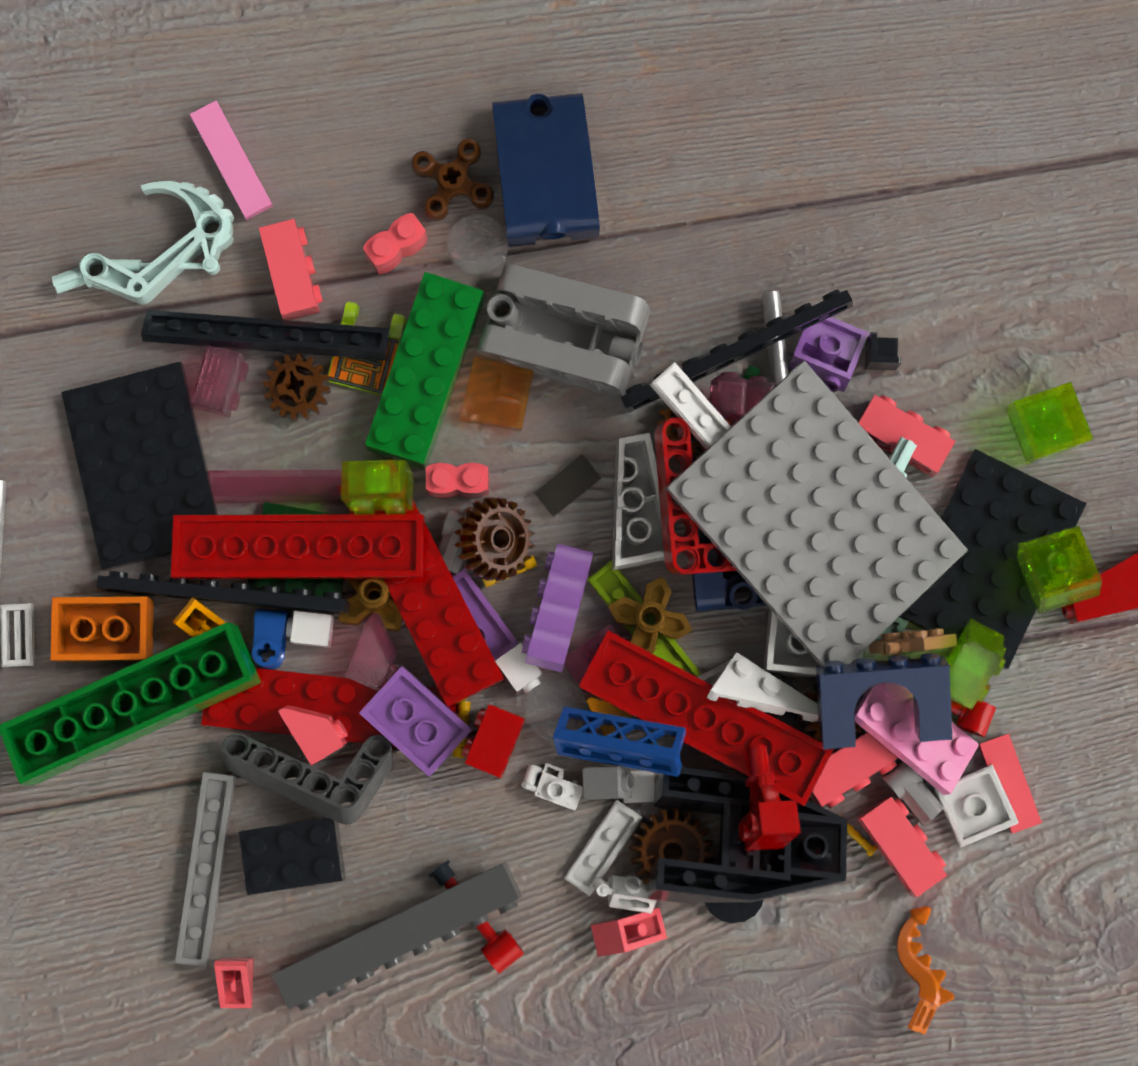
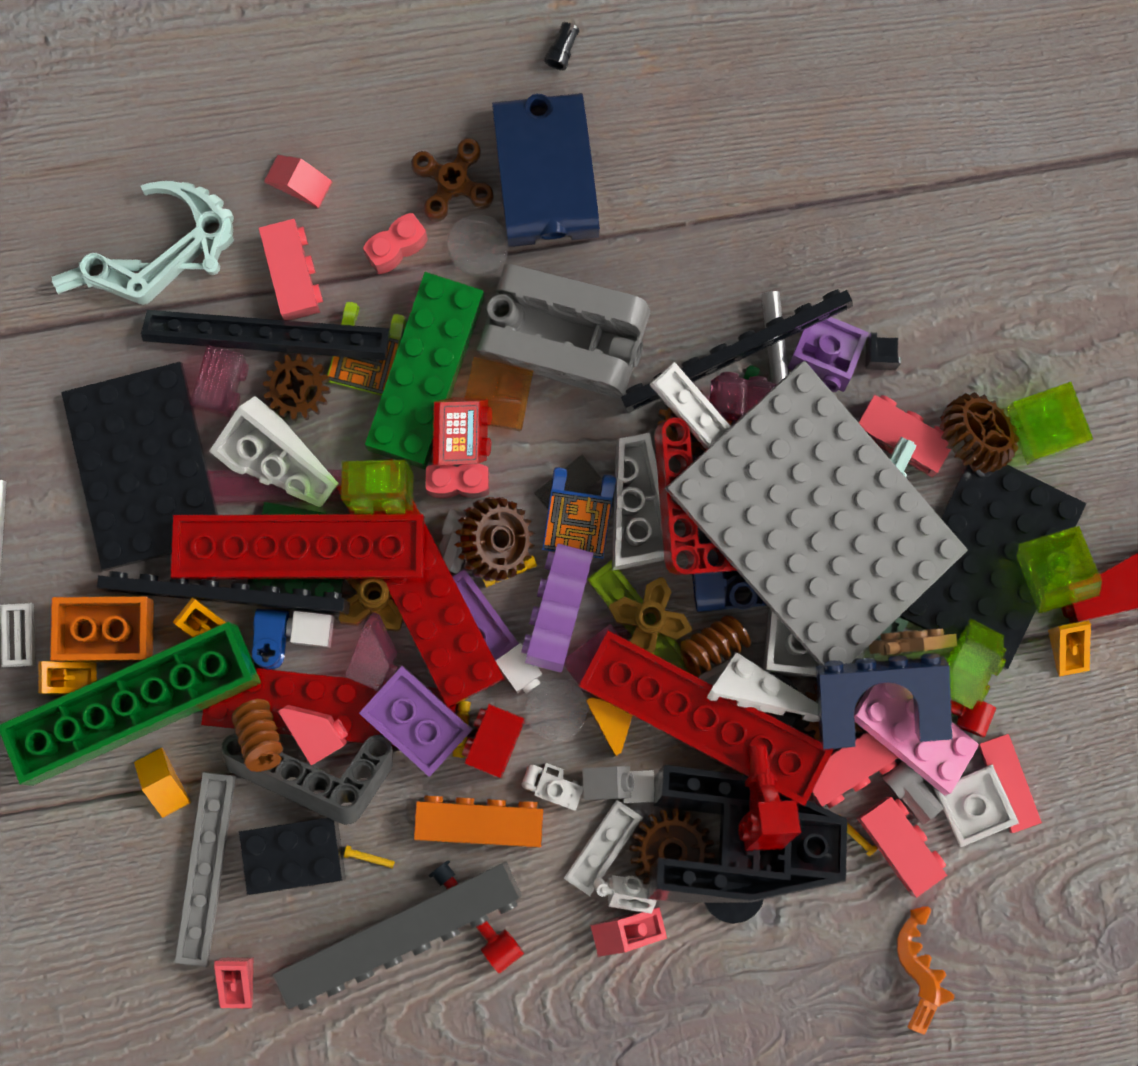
(64, 677): none -> light orange slope
(161, 783): none -> light orange slope
(231, 160): bright pink tile -> none
(257, 735): none -> dark orange piece
(267, 448): none -> white wedge
(298, 179): none -> coral slope
(368, 857): none -> yellow piece
(461, 431): none -> slope
(478, 823): none -> orange brick
(560, 52): none -> black pin
(578, 517): none -> flag
(617, 751): blue fence -> none
(712, 643): none -> dark orange piece
(979, 432): none -> reddish brown gear
(1071, 647): none -> light orange slope

